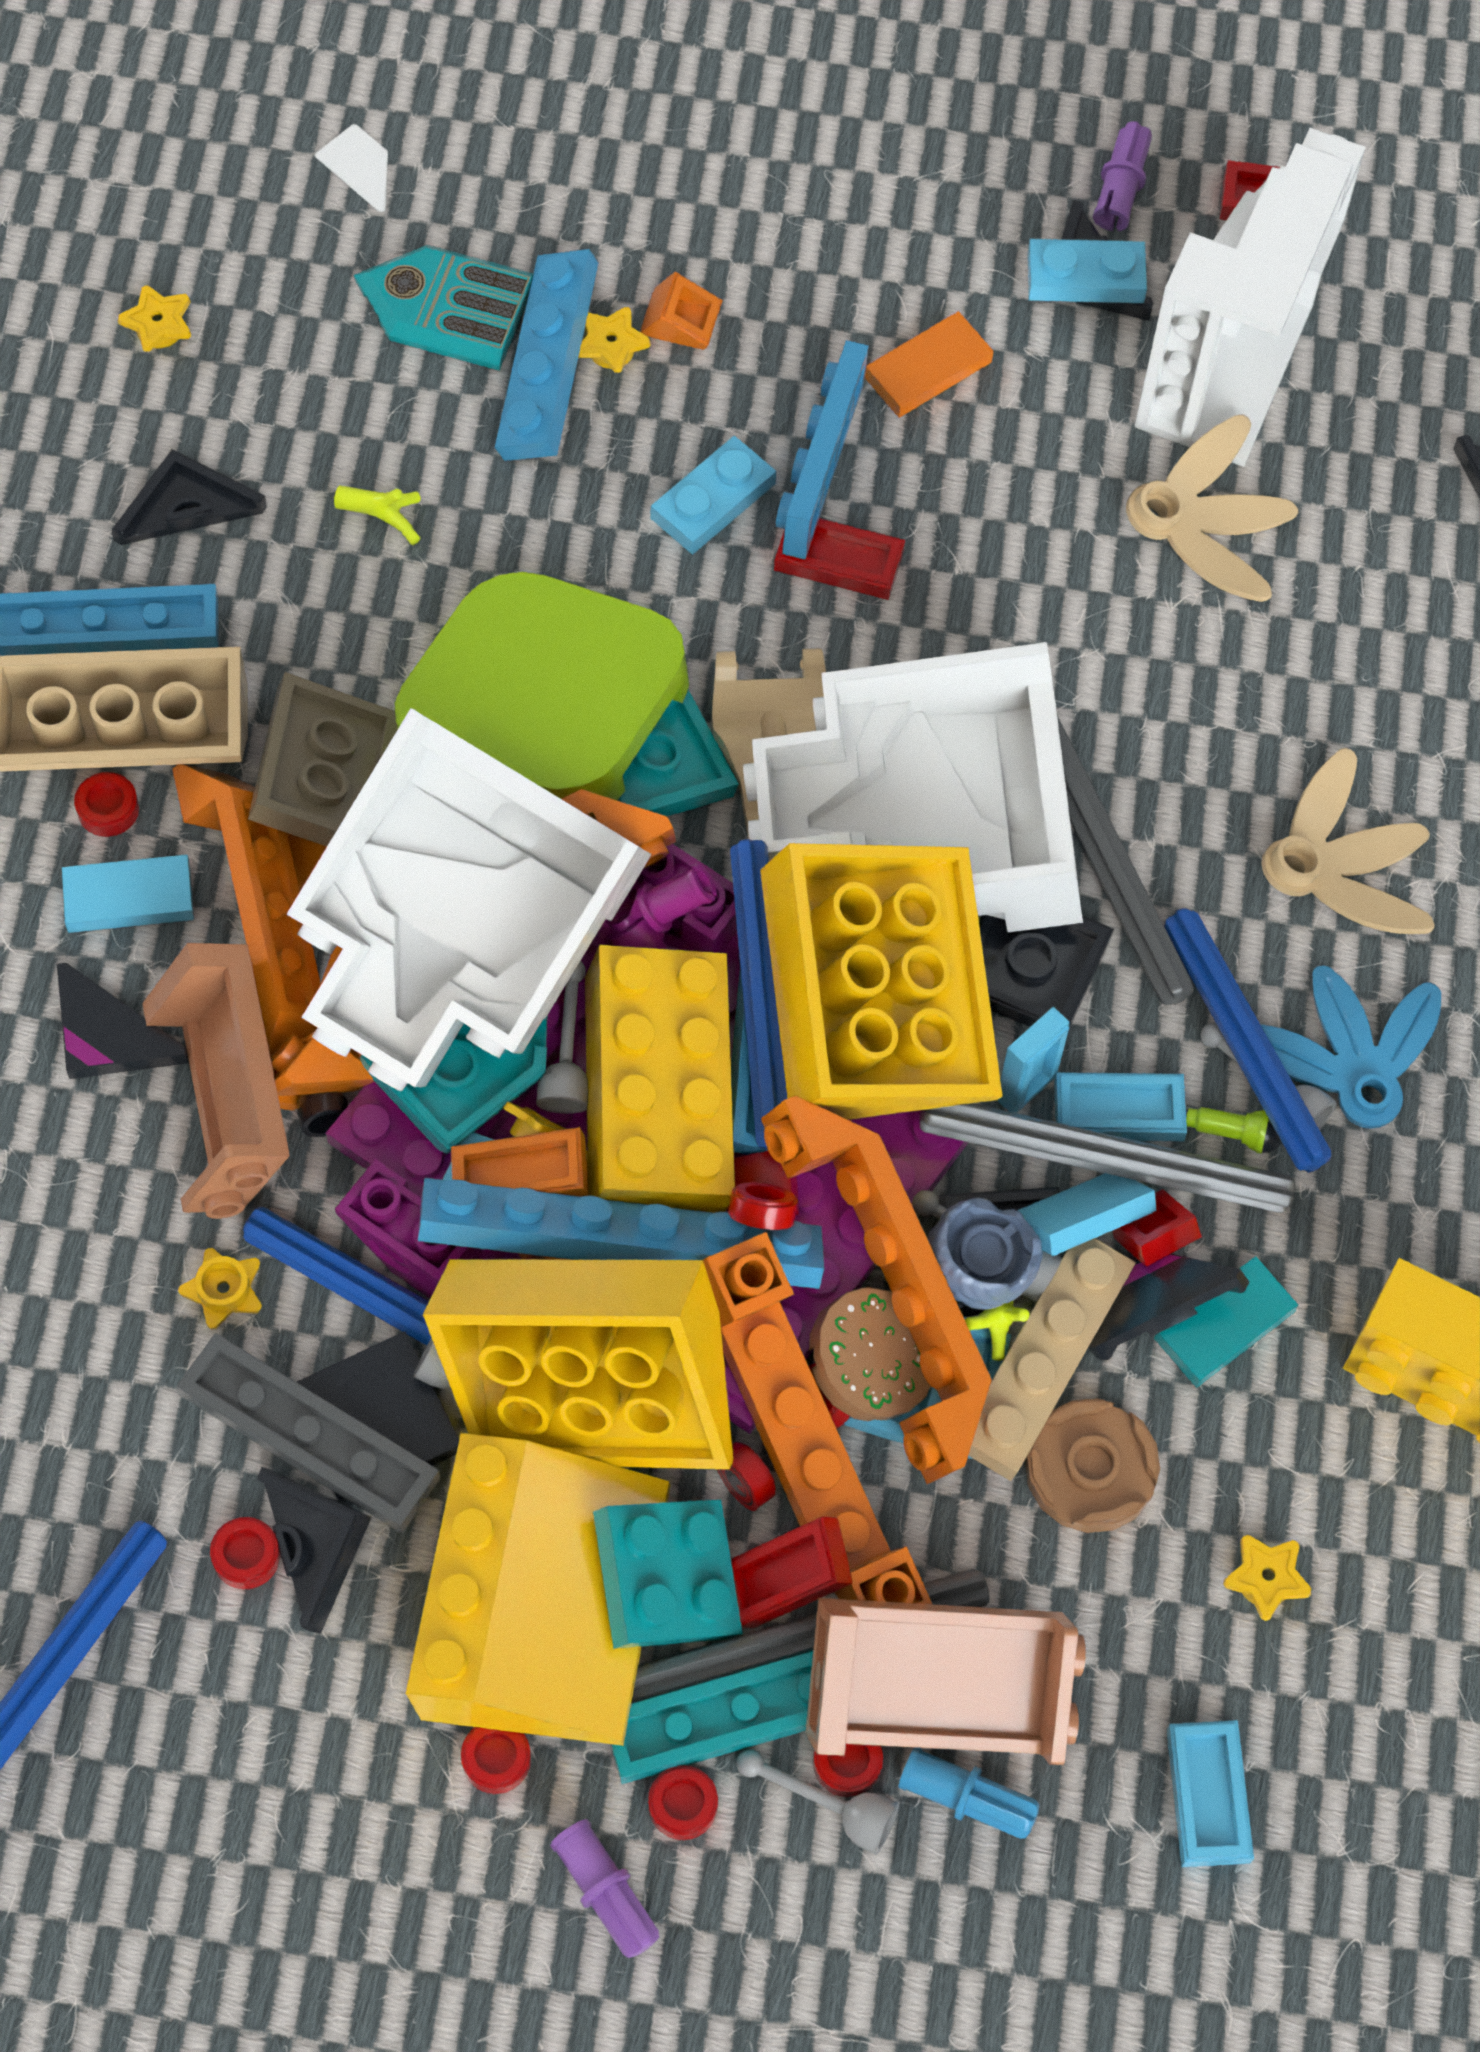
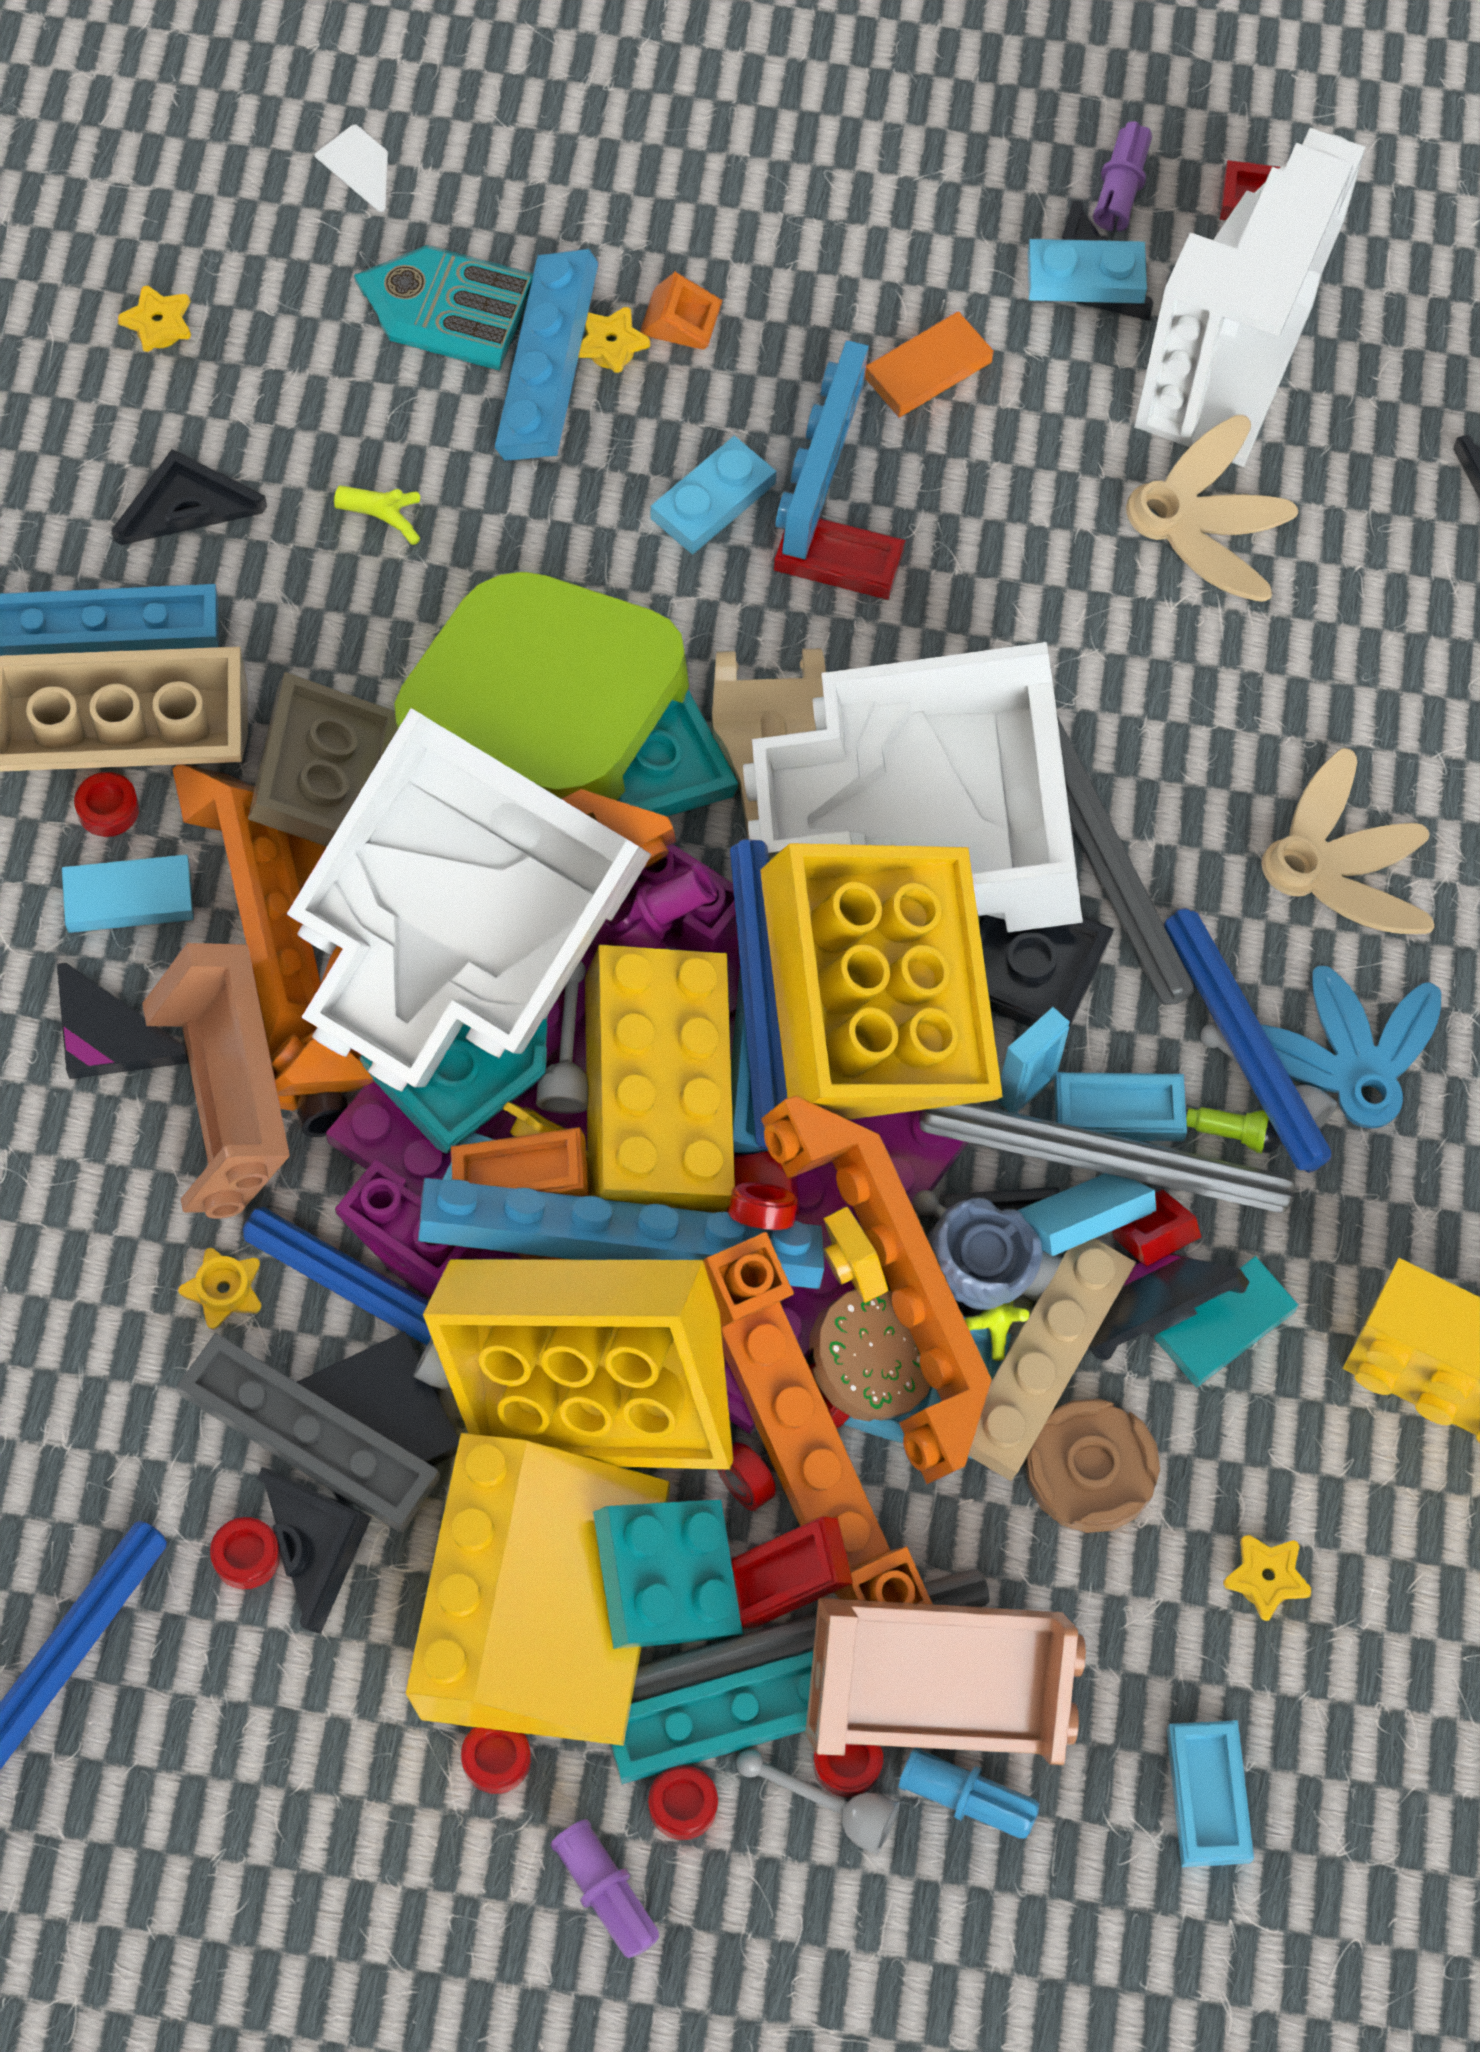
(853, 1255): none -> yellow plate

